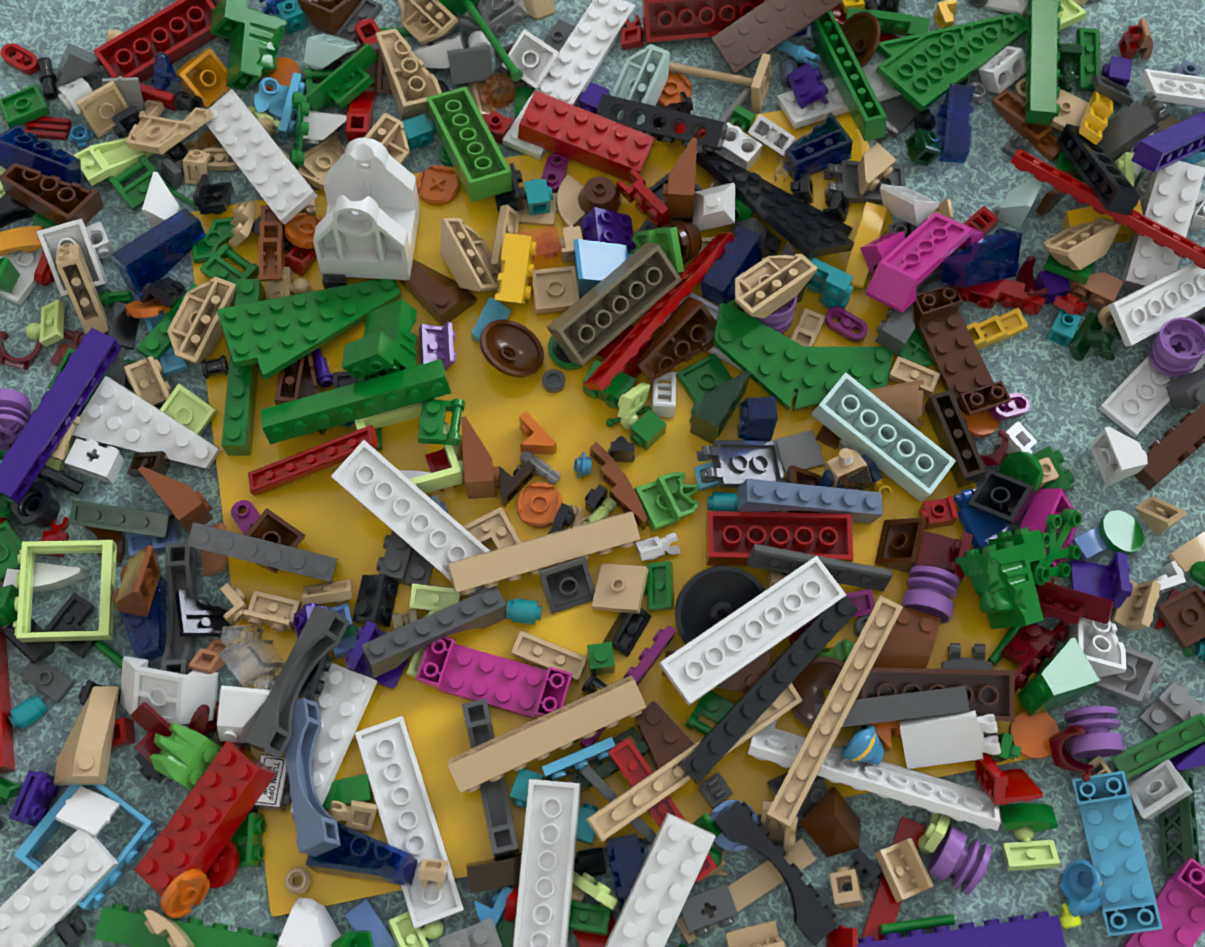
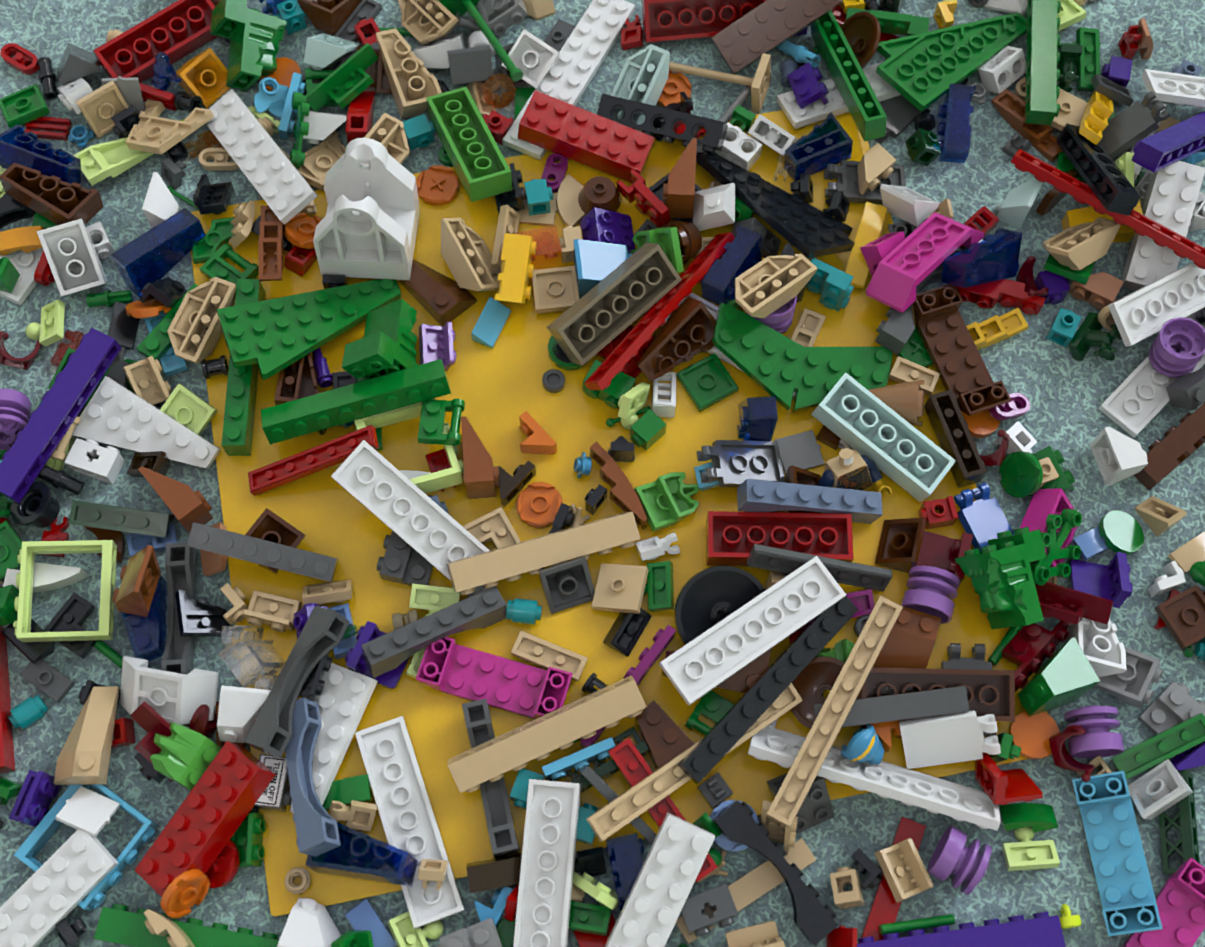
(81, 287): tan slope -> none
(135, 192): green plate -> none
(195, 165): tan bracket -> none
(208, 659): nougat slope -> none
(247, 519): magenta plate -> none
(285, 287): tan plate -> none
(376, 600): black bracket -> none
(511, 348): reddish brown dish -> none
(541, 467): light grey axle -> none
(591, 97): dark purple brick -> none
(601, 512): yellowish green axle -> none
(601, 658): green brick -> none
(717, 407): clear green slope -> none
(723, 502): teal brick -> none
(833, 825): reddish brown slope -> none
(847, 323): magenta plate -> none
(934, 833): yellowish green plate -> none
(1002, 497): black slope -> none
(1070, 304): red plate -> none
(1082, 887): dark azure hair -> none
(1138, 608): tan bracket -> none

